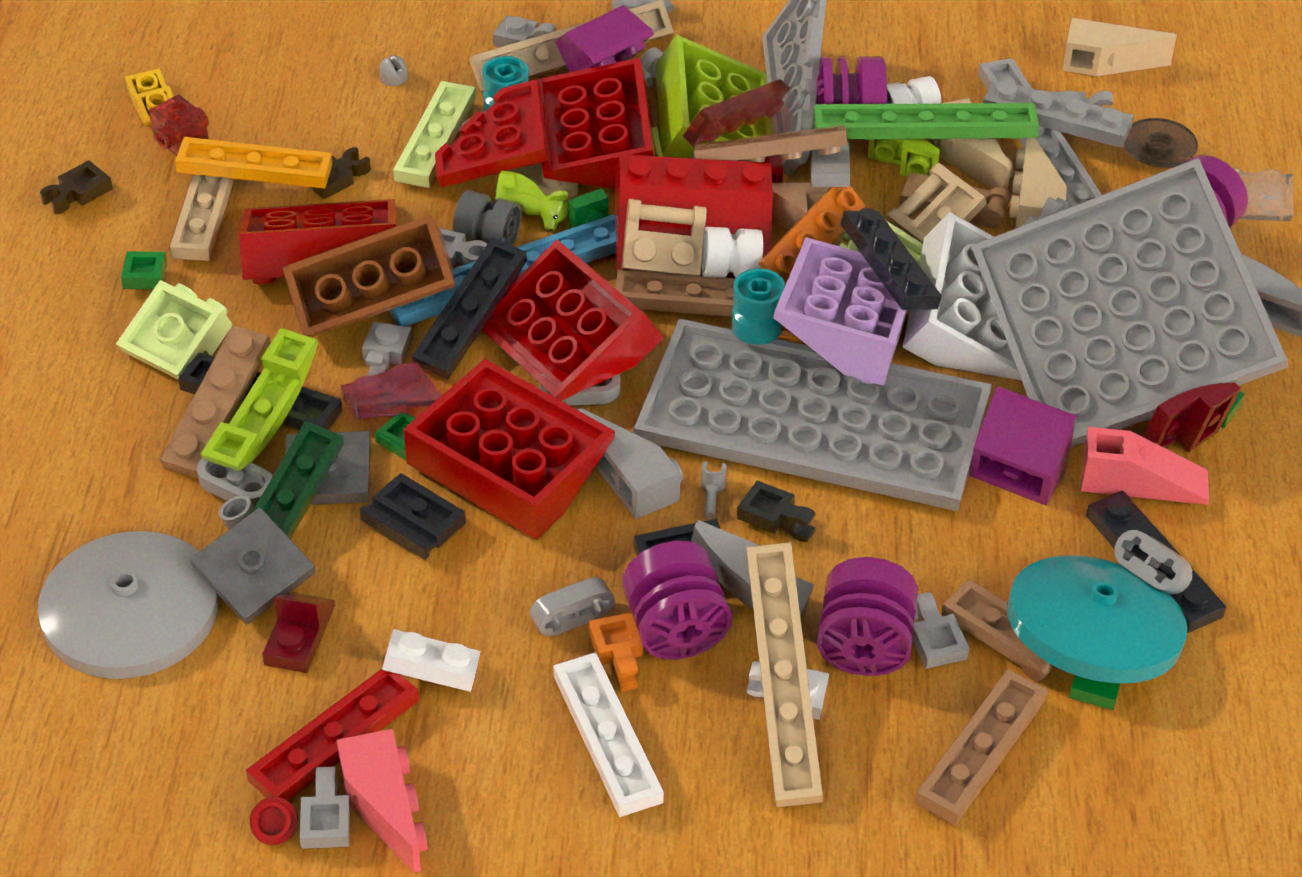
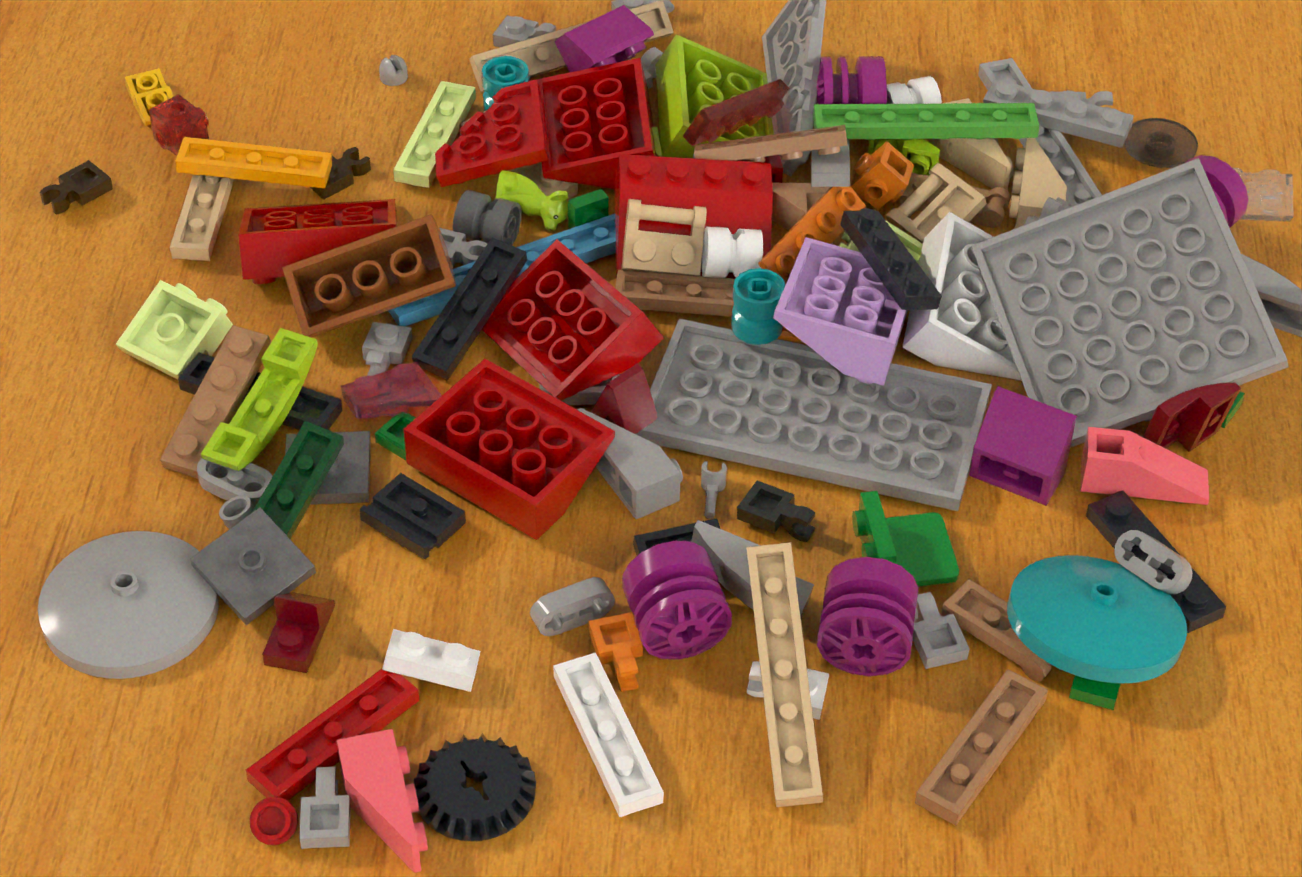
(143, 269): green plate -> none
(462, 811): none -> black gear
(627, 401): none -> dark red slope
(881, 176): none -> orange brick
(911, 541): none -> green bracket
(1112, 48): tan slope -> none

